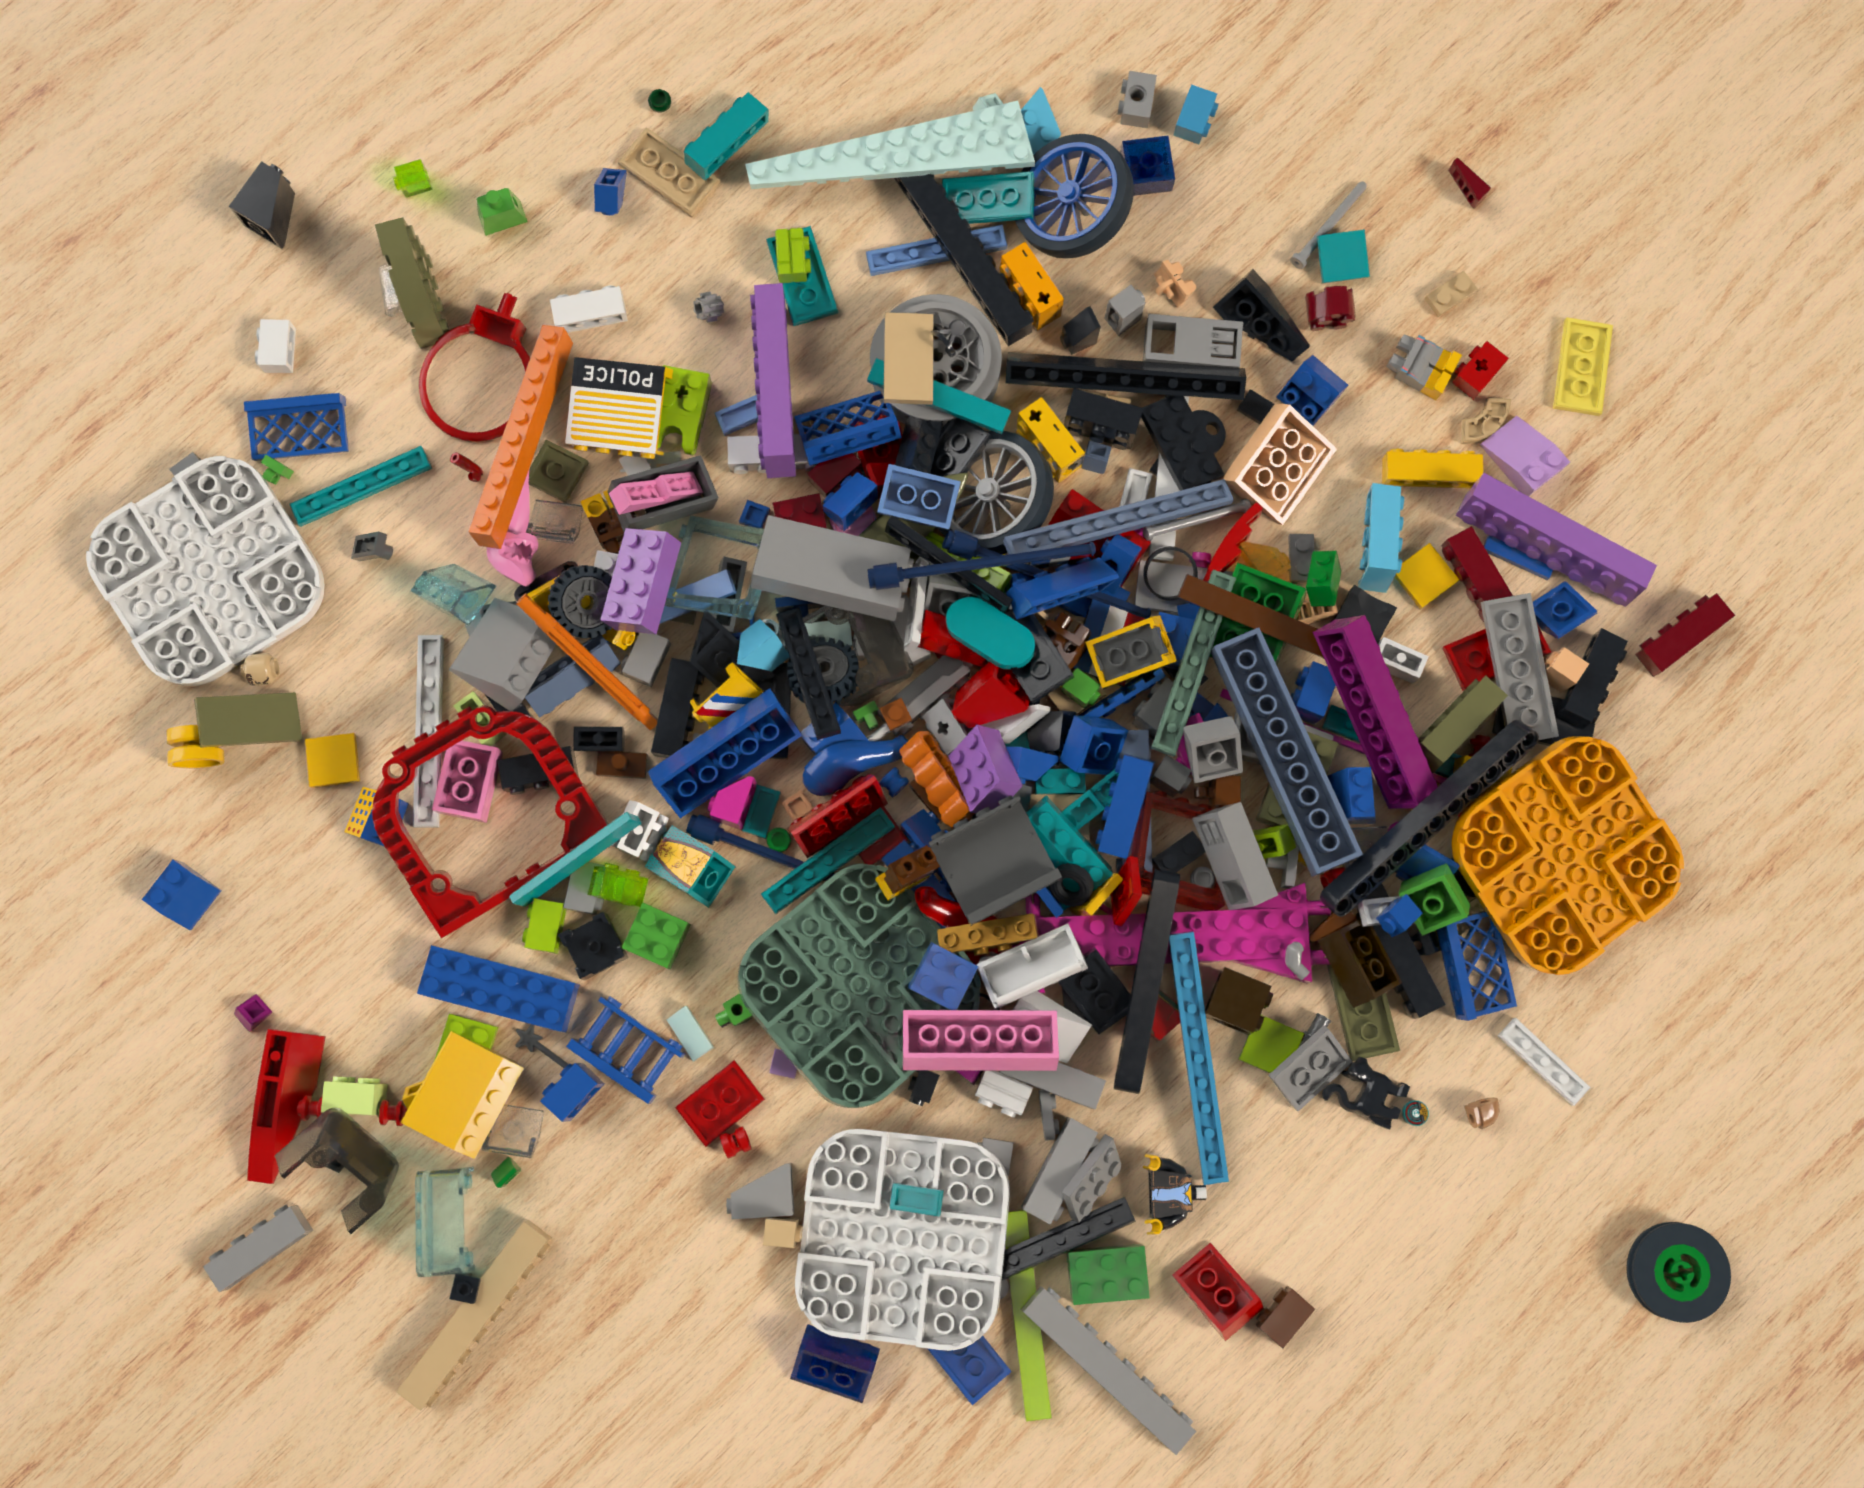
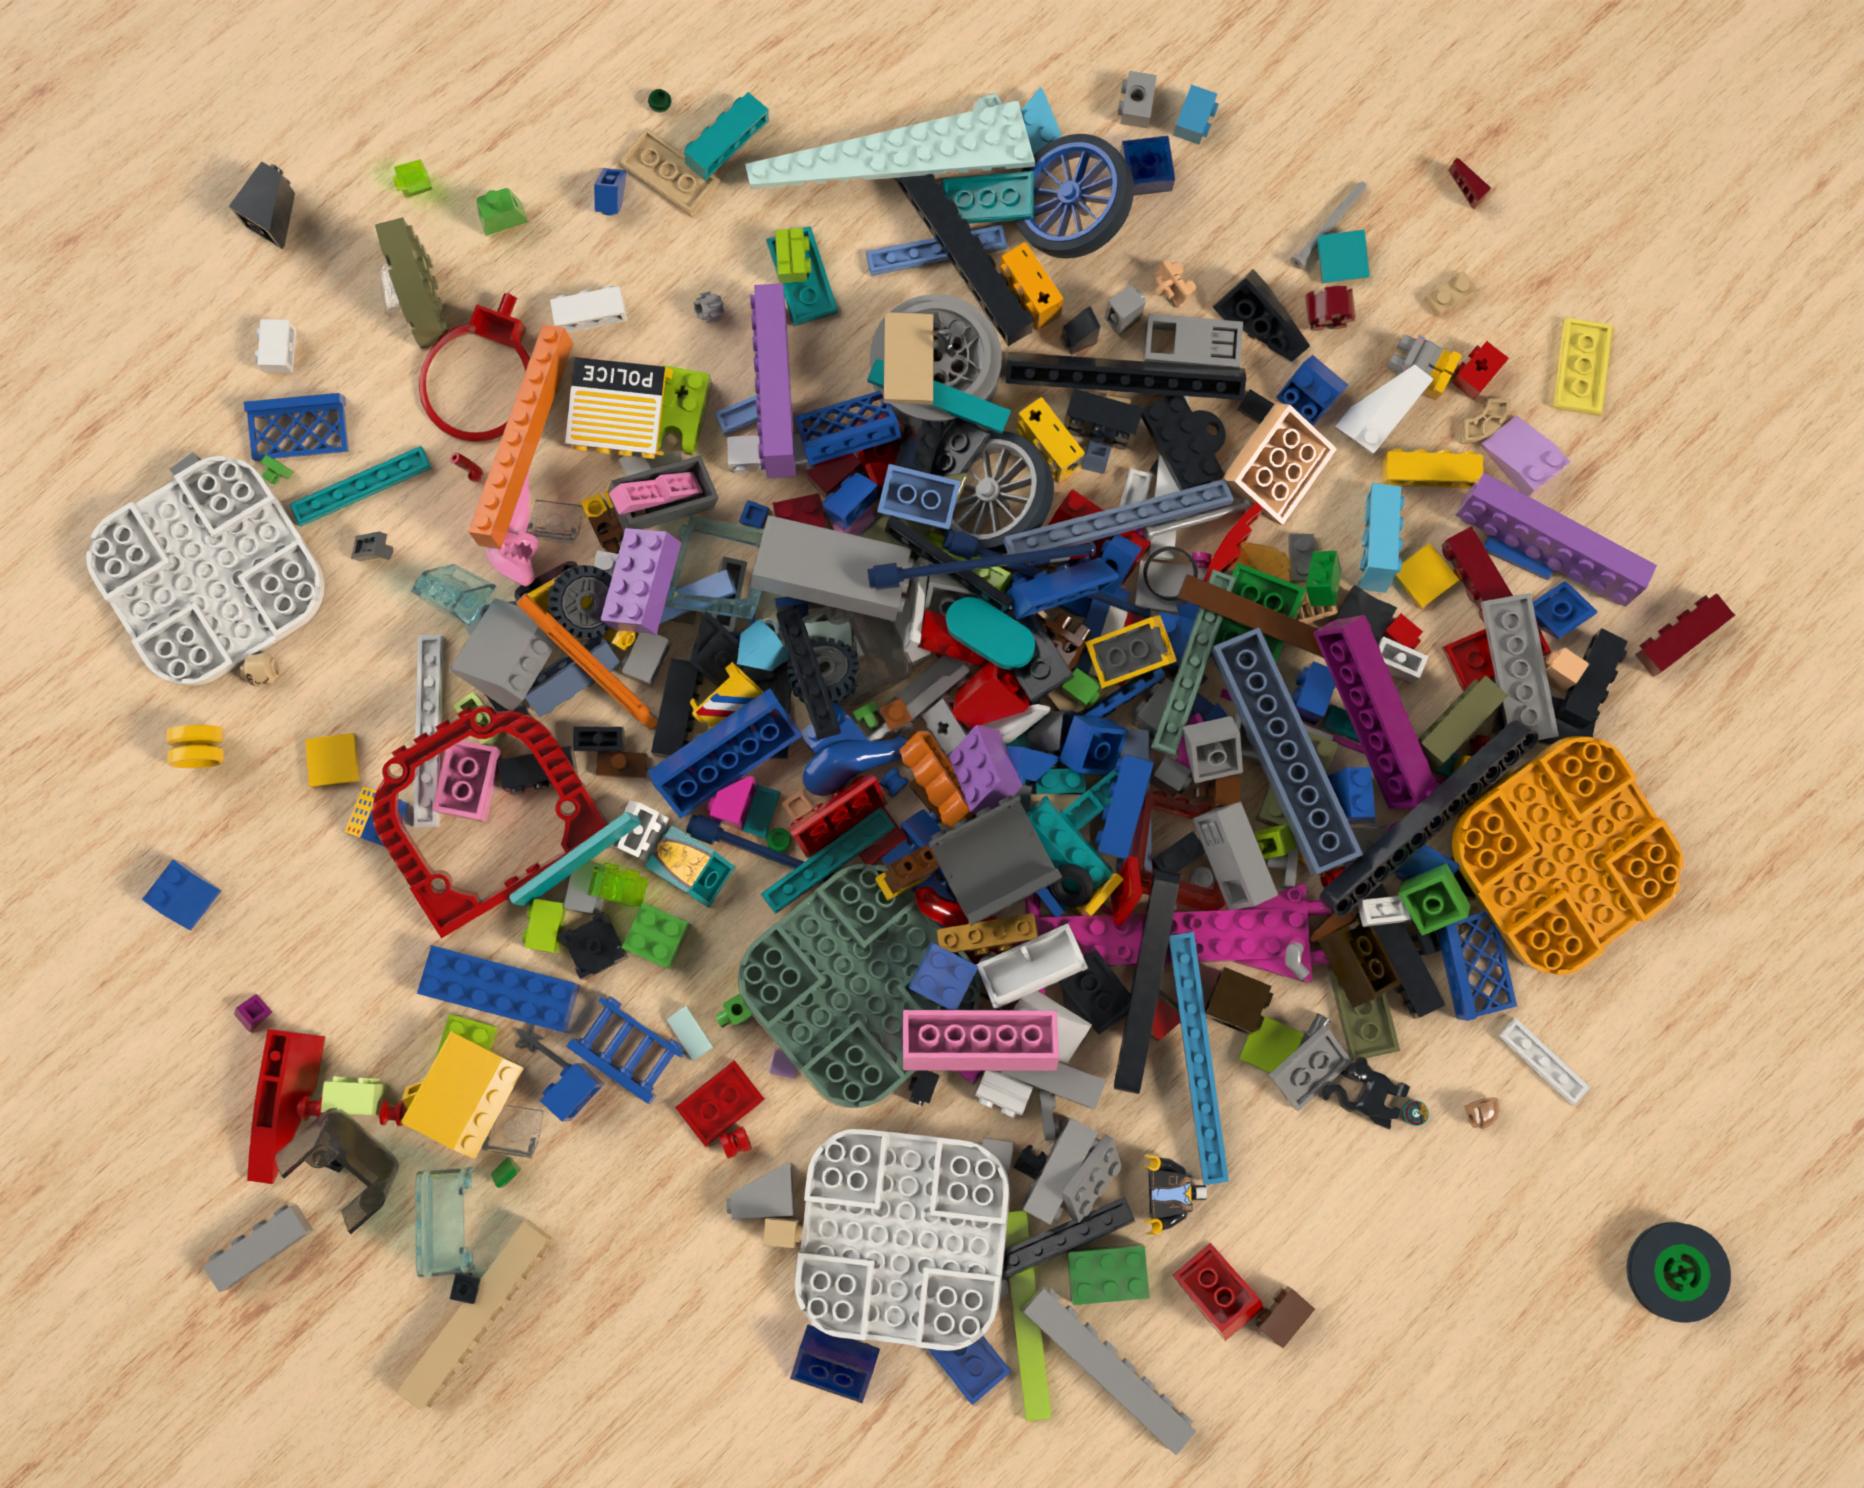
(247, 719): olive tile -> none
(556, 471): olive tile -> none
(916, 1199): teal tile -> none
(1029, 1163): none -> black tile
(1379, 413): none -> white wedge
(1399, 915): blue brick -> none
(1403, 632): none -> red brick

